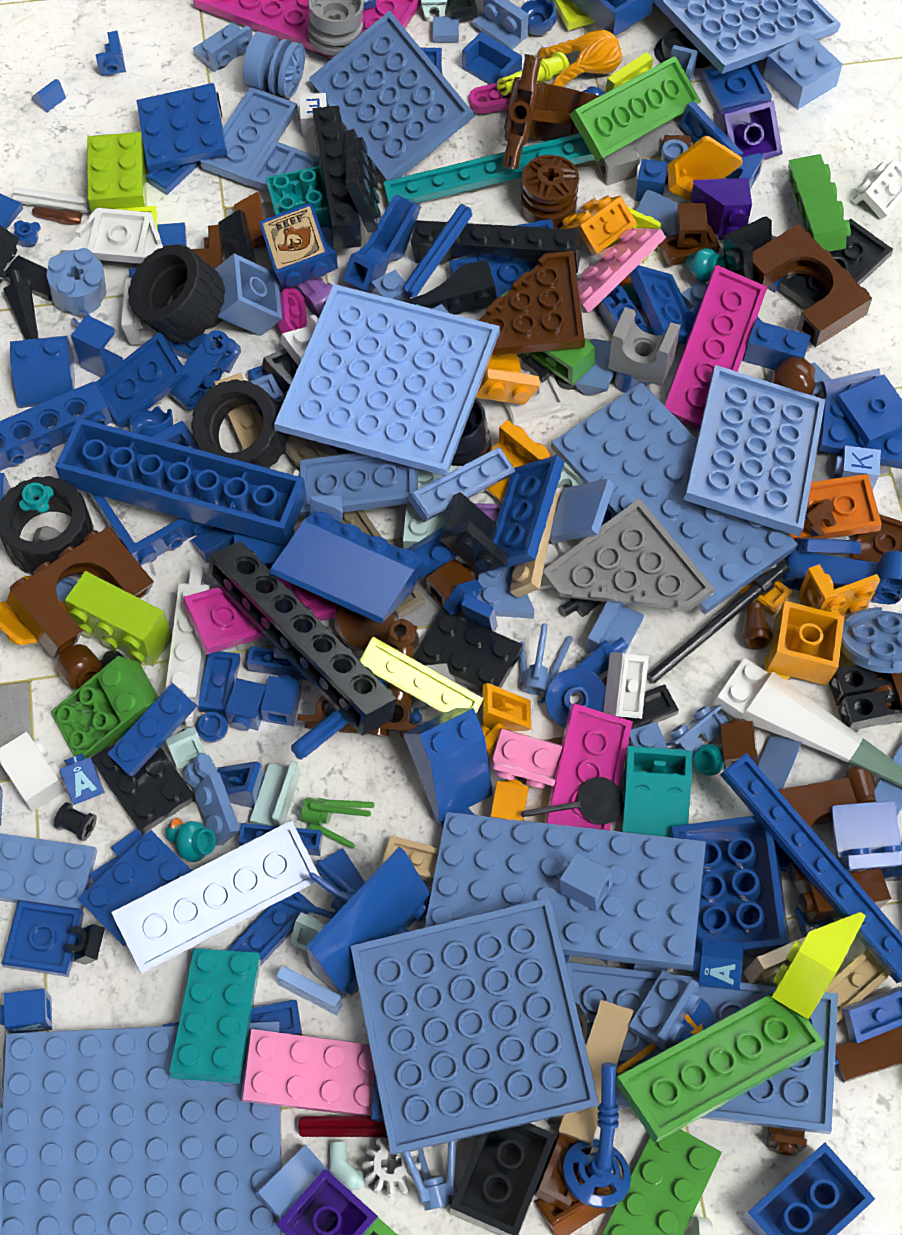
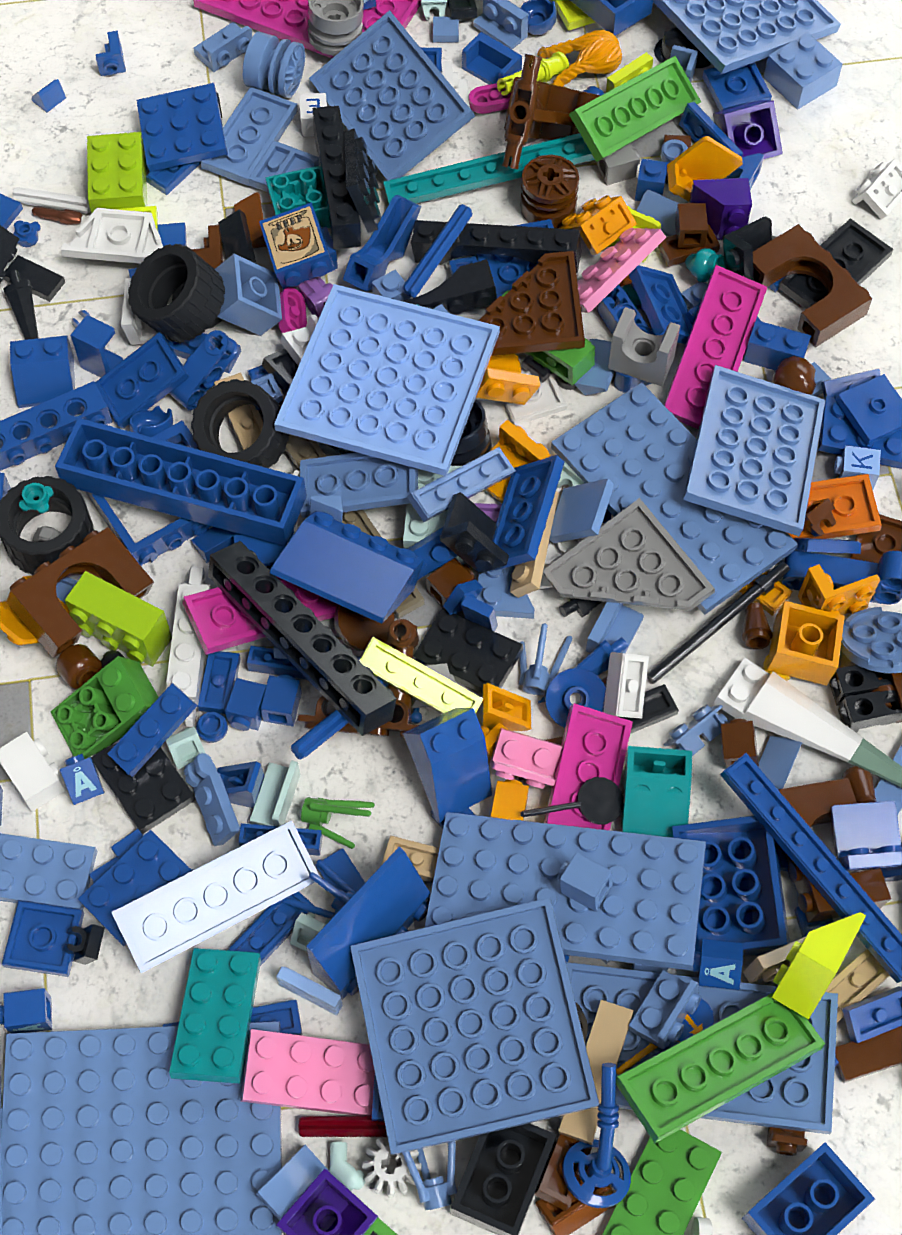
(75, 821): black bush -> none
(76, 281): medium blue brick -> none
(191, 839): teal animal -> none
(647, 736): medium blue plate -> none
(709, 760): teal plate -> none
(818, 202): bright green brick -> none

